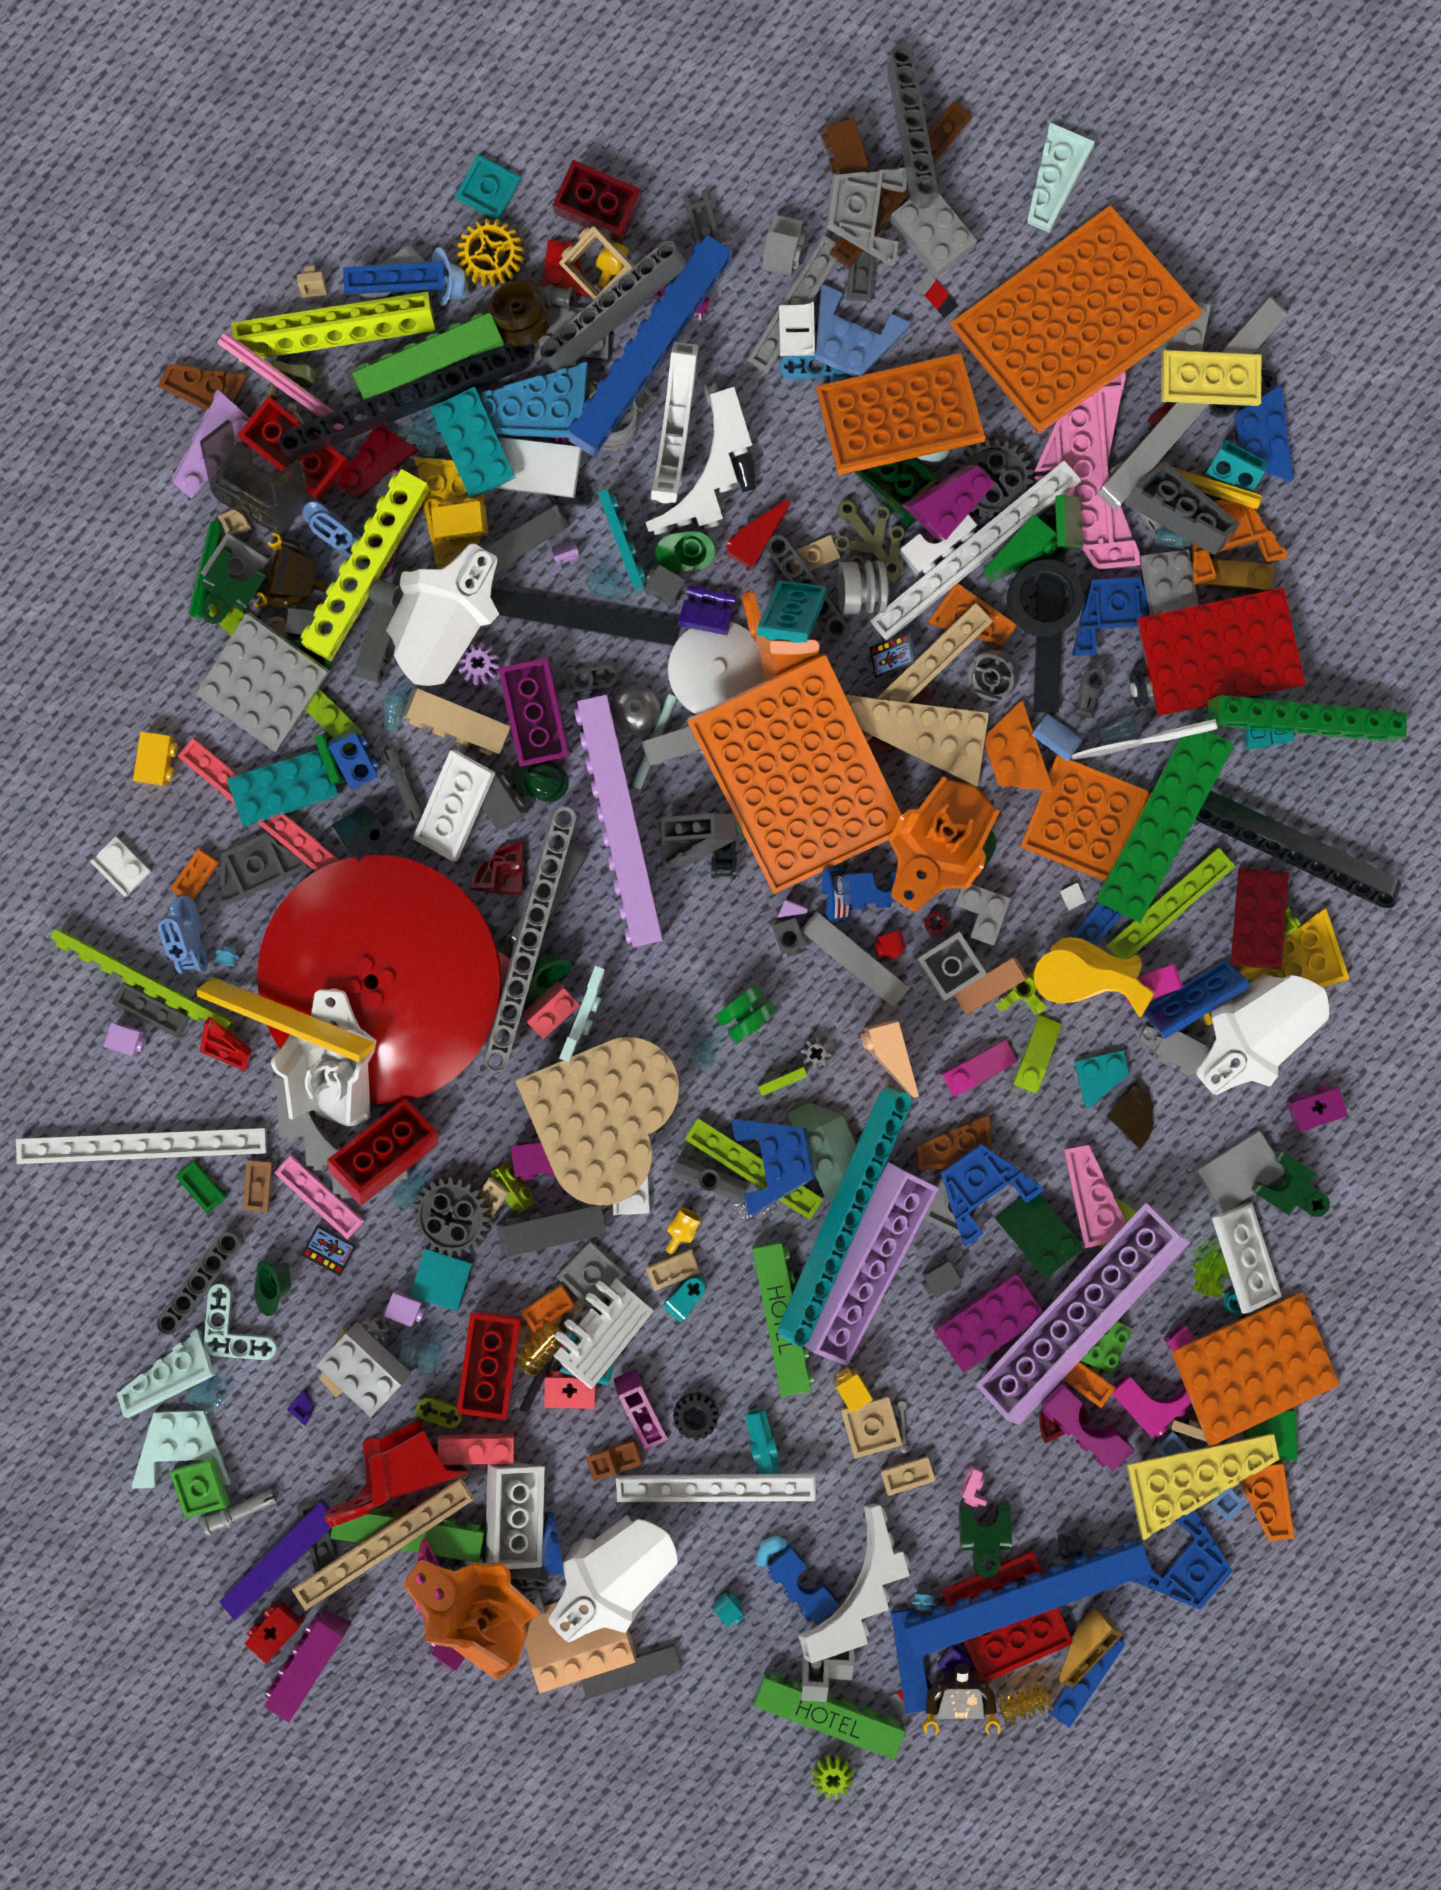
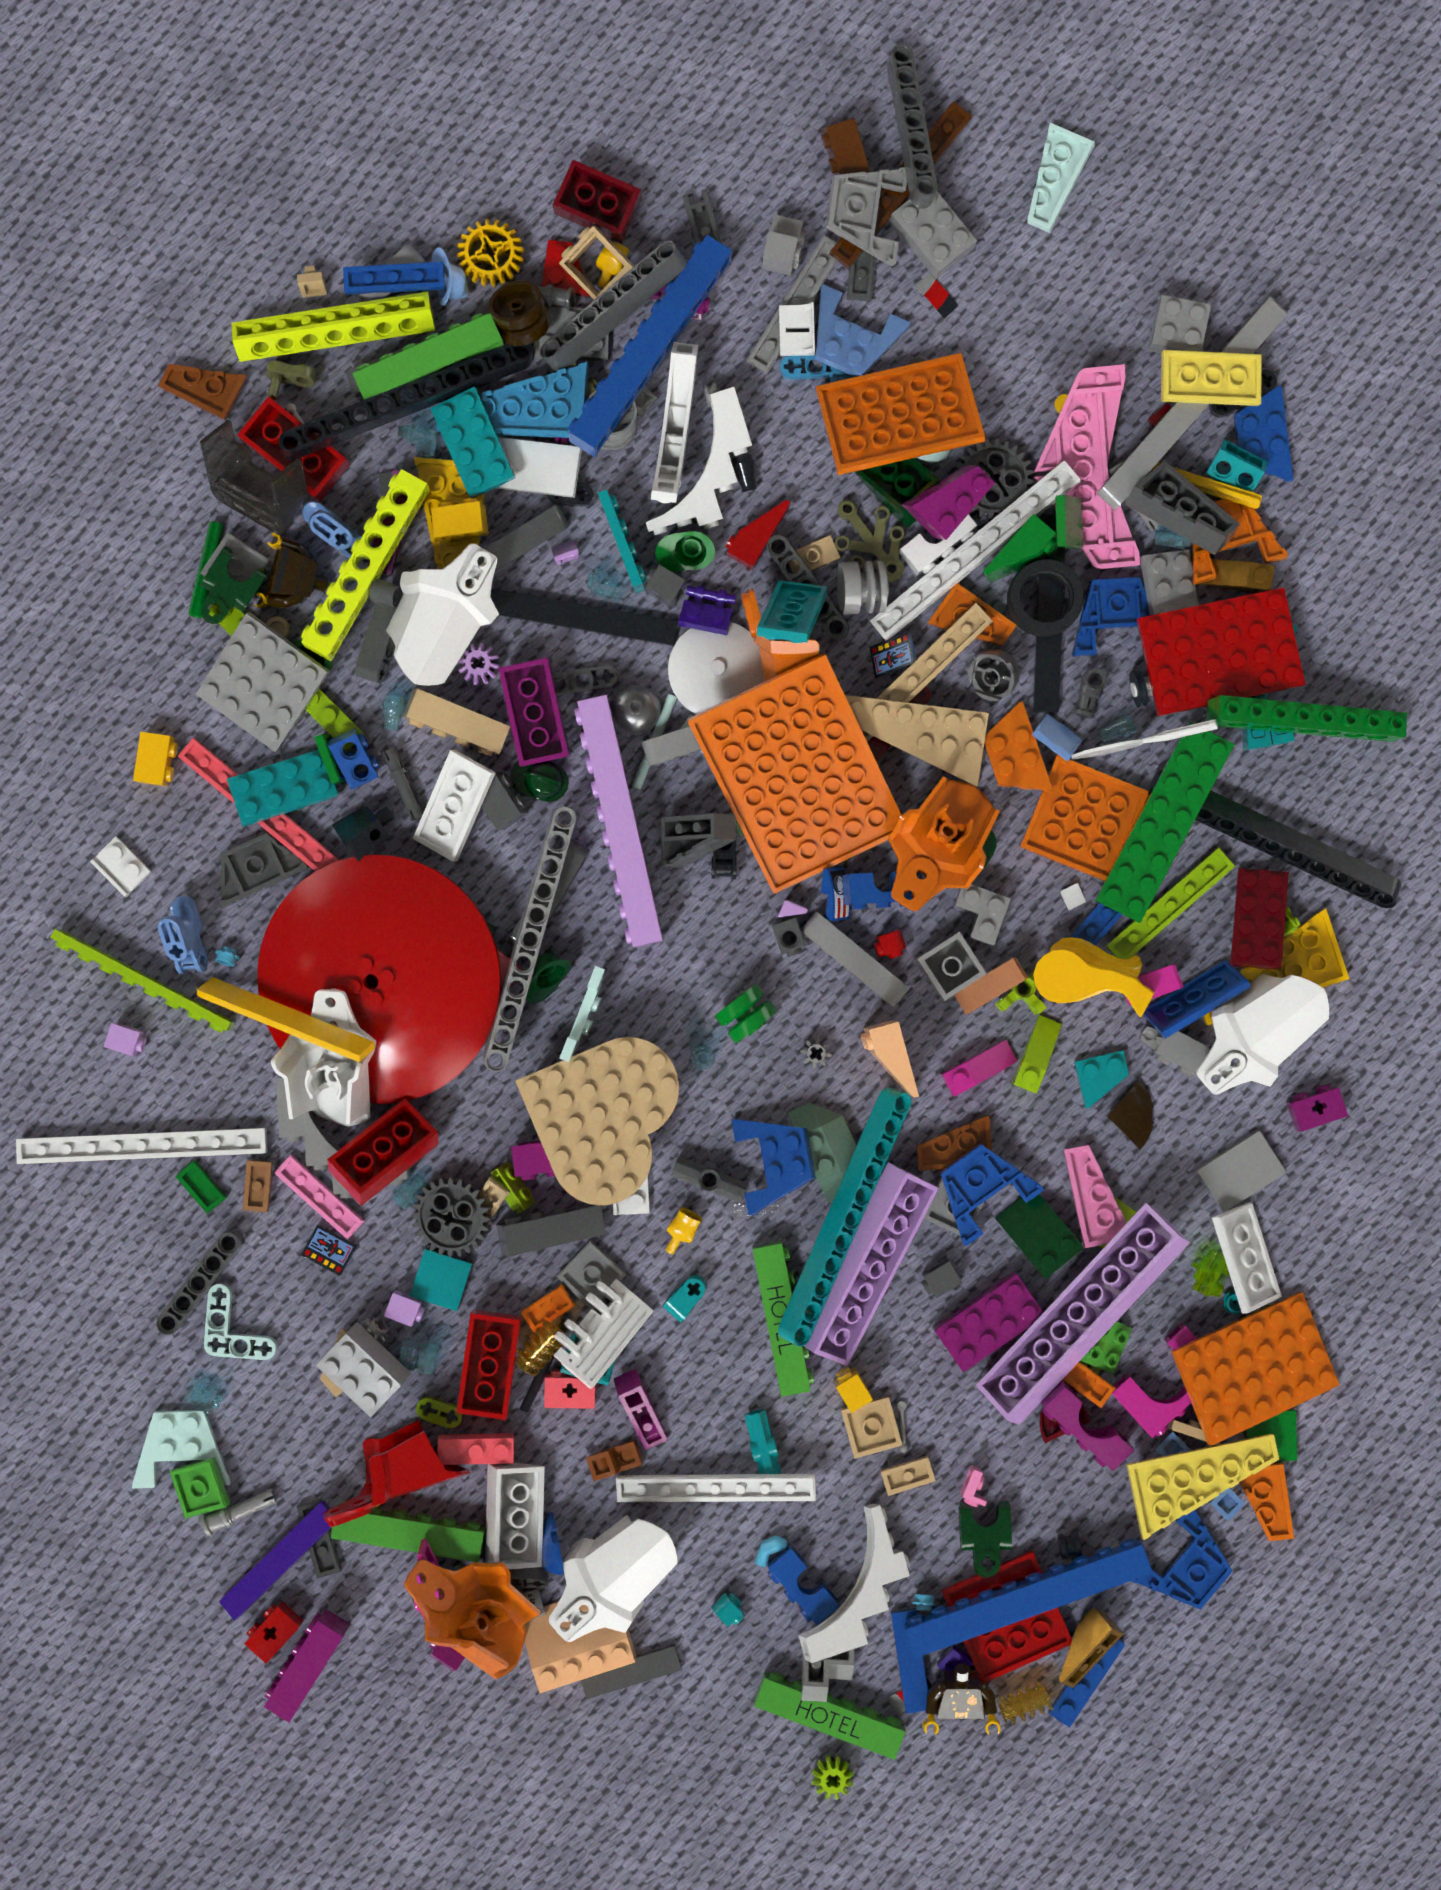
(151, 1010): dark grey tile -> none
(178, 1371): light aqua wing -> none
(191, 471): lavender wing -> none
(195, 874): orange plate -> none
(223, 1045): red wing -> none
(234, 522): tan tile -> none
(270, 1285): dark green piece -> none
(275, 377): bright pink axle -> none
(298, 620): dark grey brick -> none
(302, 1408): dark purple tile -> none
(375, 460): dark red wing -> none
(383, 1543): tan tile -> none
(488, 188): teal tile -> none
(502, 872): dark red brick -> none
(550, 1009): coral brick -> none
(673, 1269): tan plate -> none
(688, 1429): black tyre -> none
(747, 1165): lime plate -> none
(782, 1081): lime tile -> none
(927, 923): dark red bush -> none
(1075, 319): orange plate -> none
(1294, 1189): dark green piece -> none

